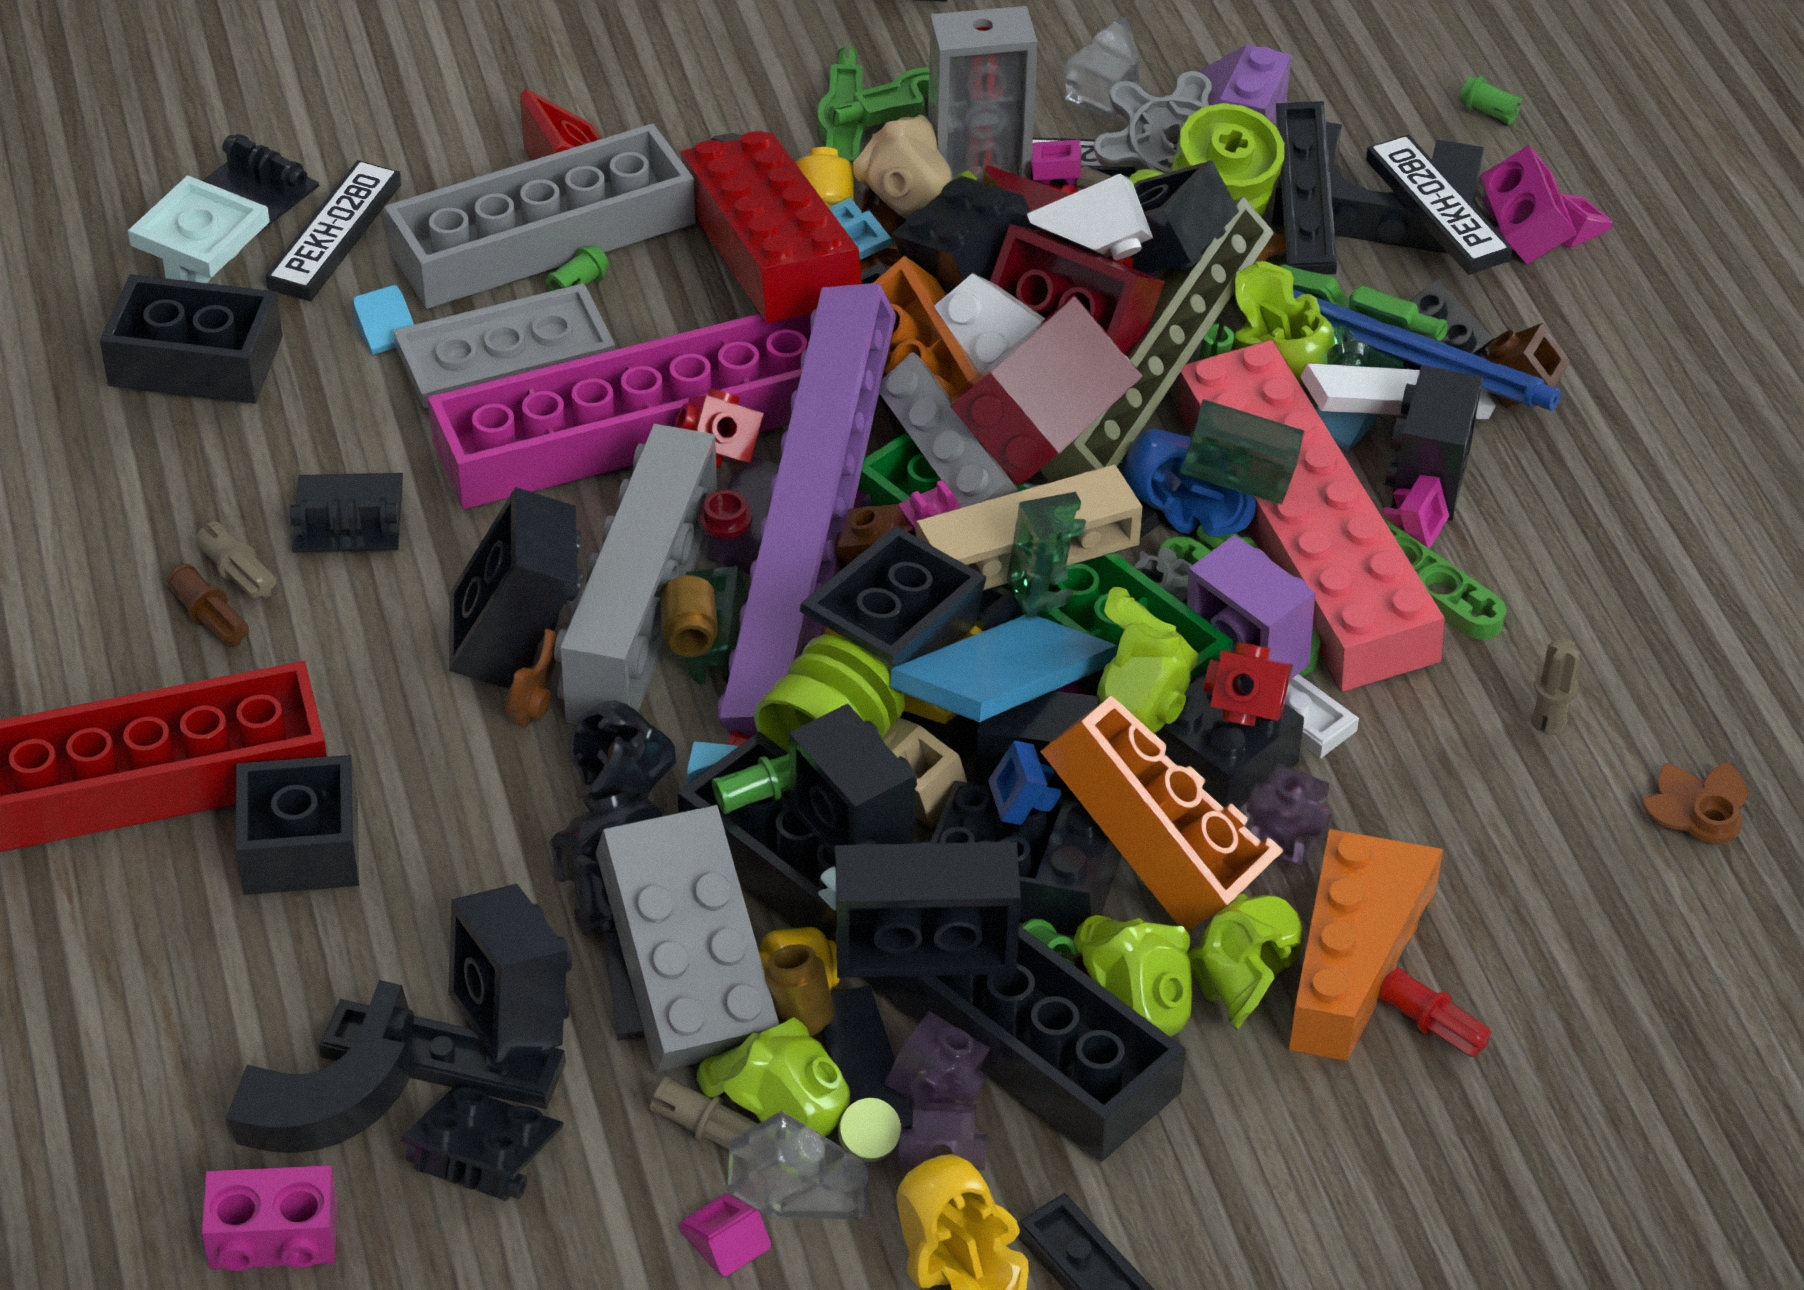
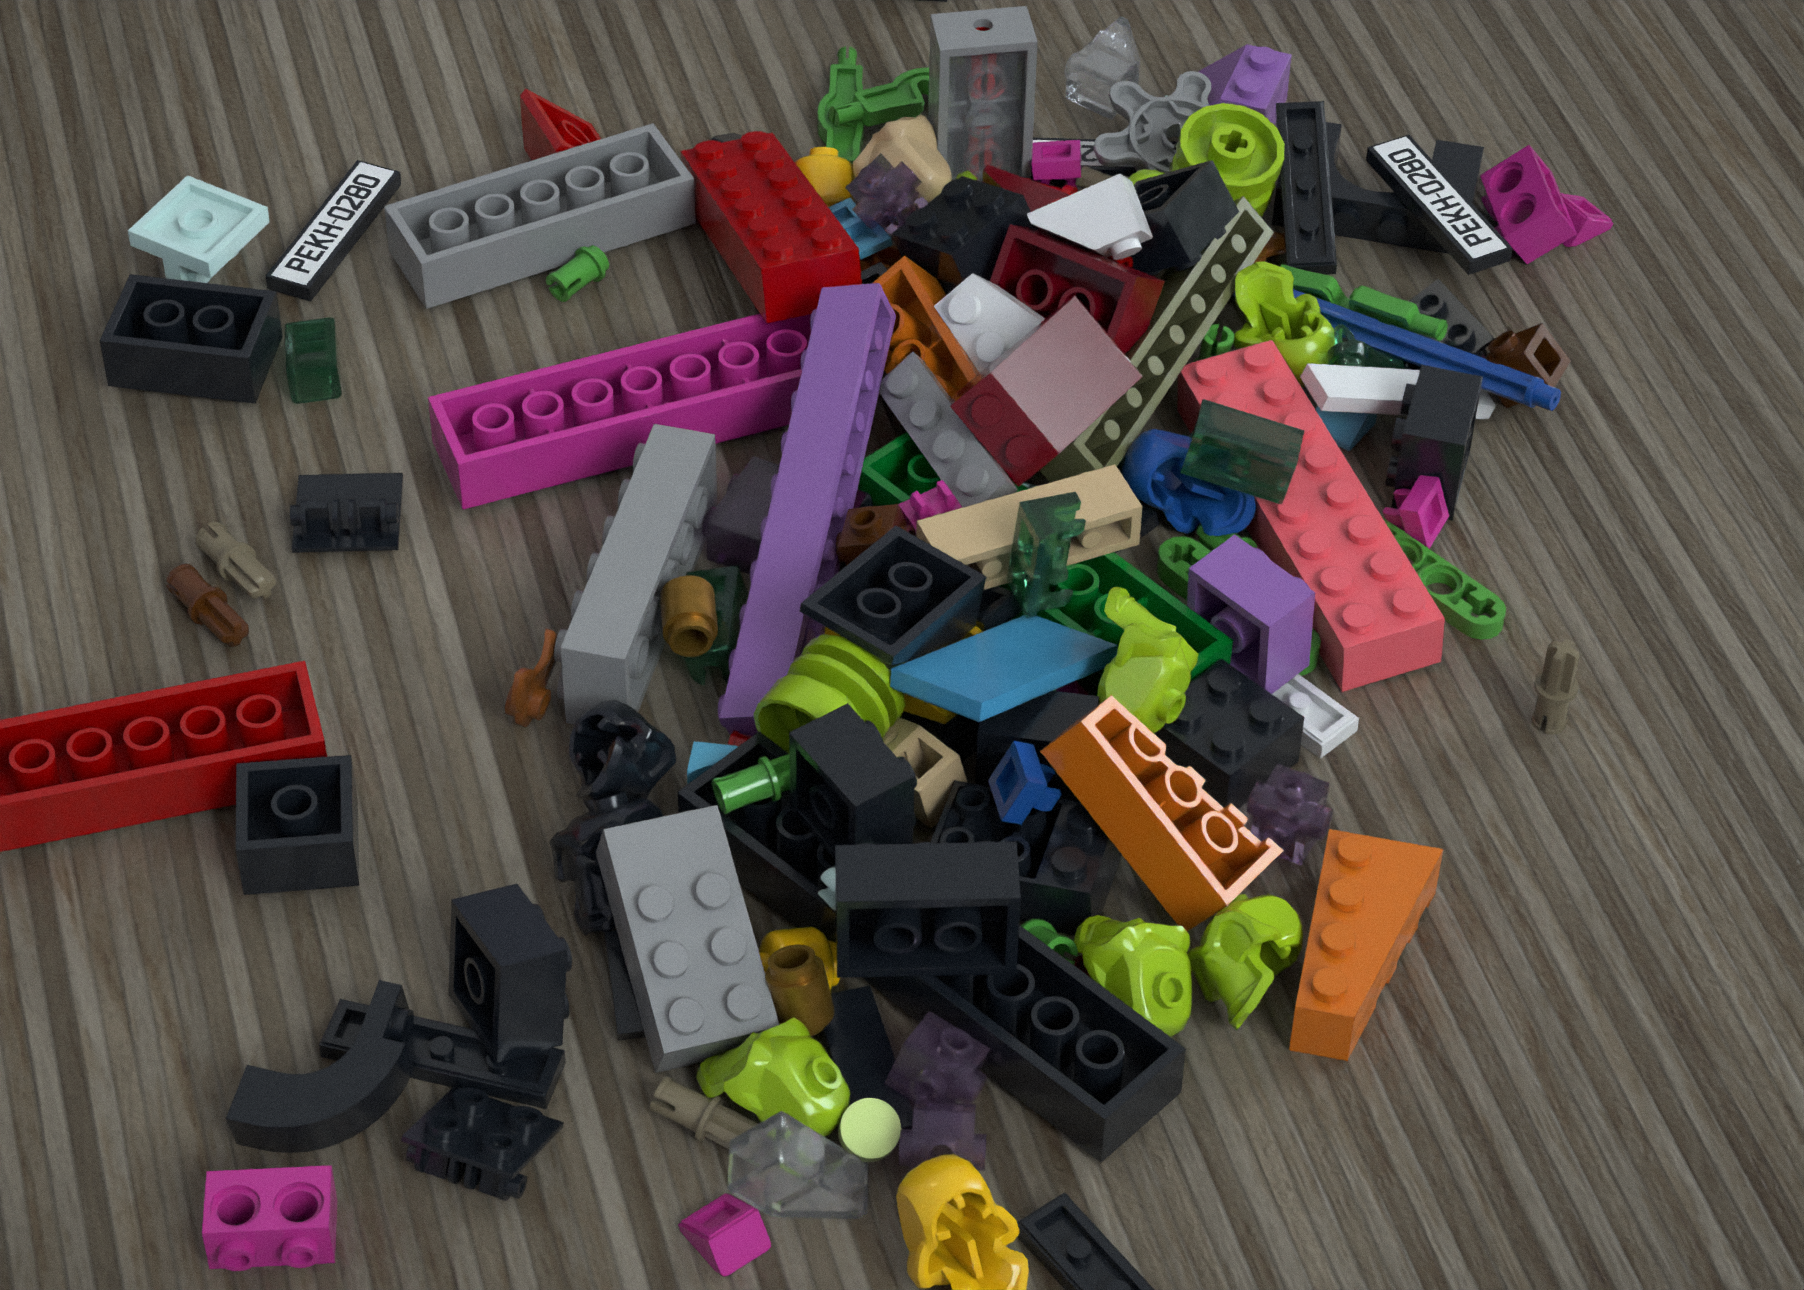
(261, 176): black hinge -> none
(312, 360): none -> clear green slope
(378, 315): medium azure slope -> none
(502, 341): light grey plate -> none
(514, 588): black brick -> none
(725, 515): dark red plate -> none
(732, 424): brick -> none
(886, 194): none -> clear purple brick
(1168, 569): light grey gear -> none
(1269, 679): red brick -> none
(1435, 1012): red axle -> none
(1489, 100): bright green pin -> none
(1702, 807): dark orange plate -> none

